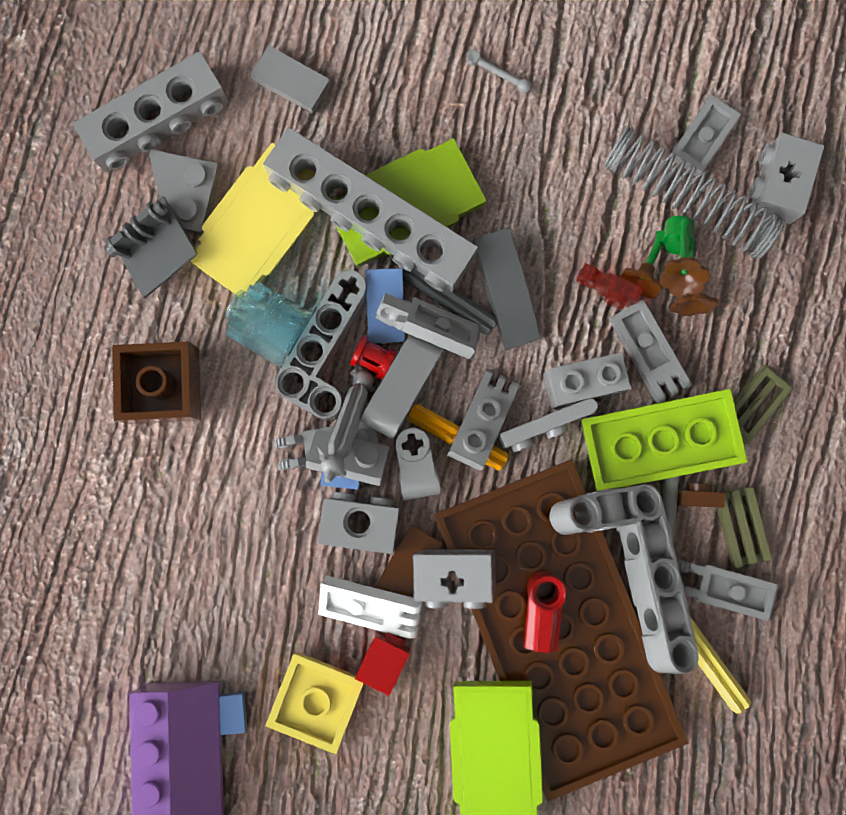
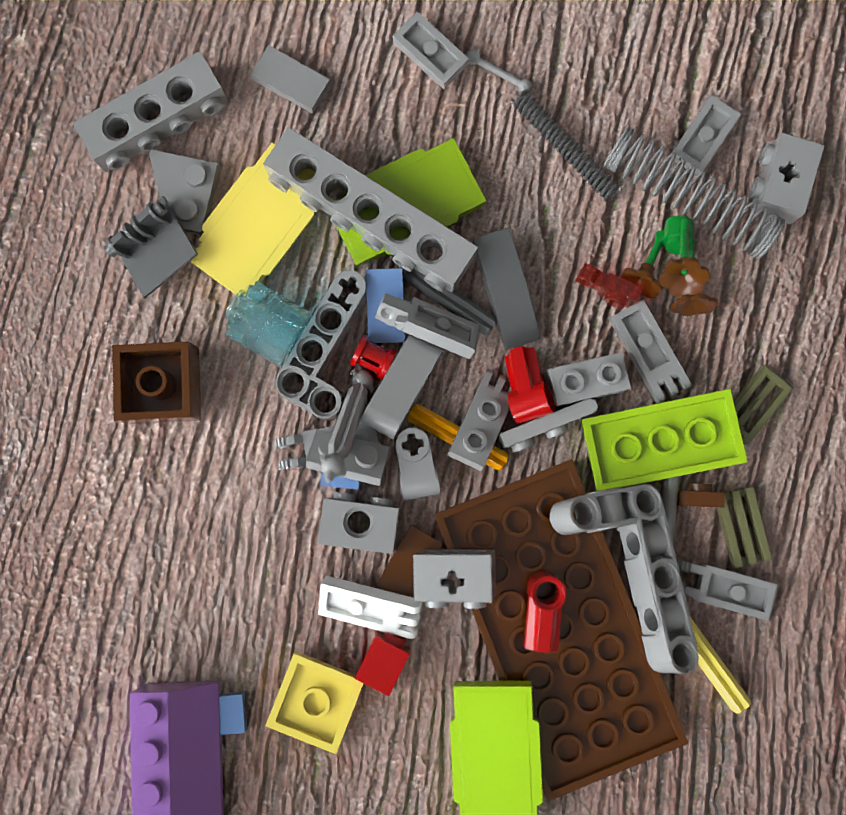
(430, 50): none -> light grey plate
(529, 392): none -> red piece
(587, 177): none -> dark grey piece

